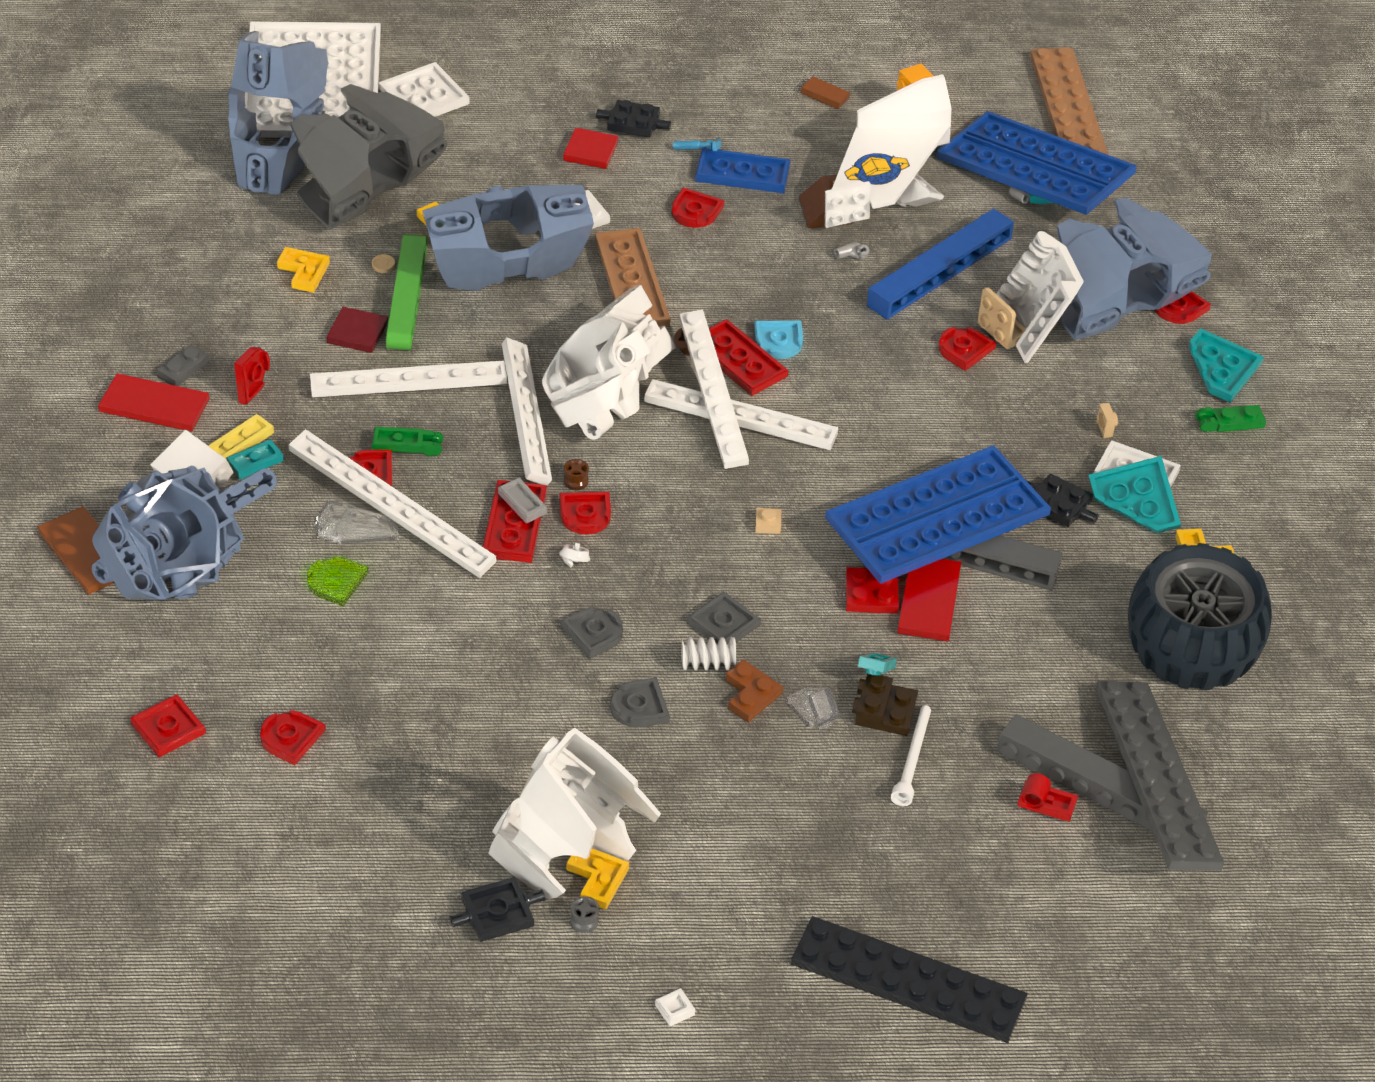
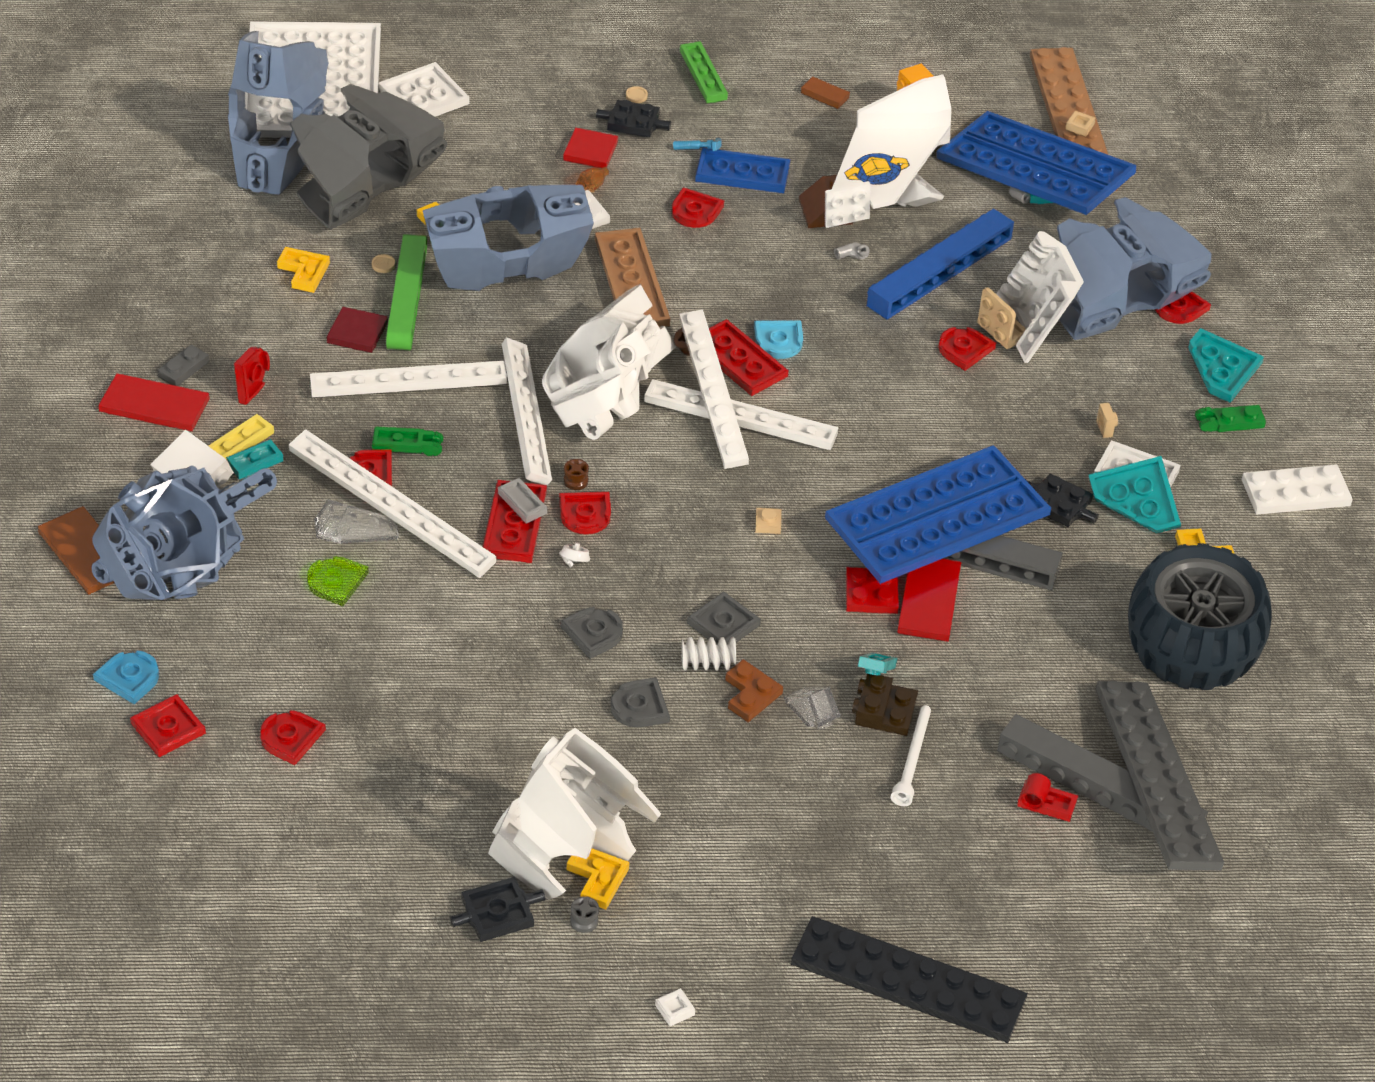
(129, 675): none -> dark azure tile
(592, 178): none -> clear orange plant
(636, 94): none -> tan piece
(703, 72): none -> bright green plate
(1080, 123): none -> tan plate
(1296, 489): none -> white plate

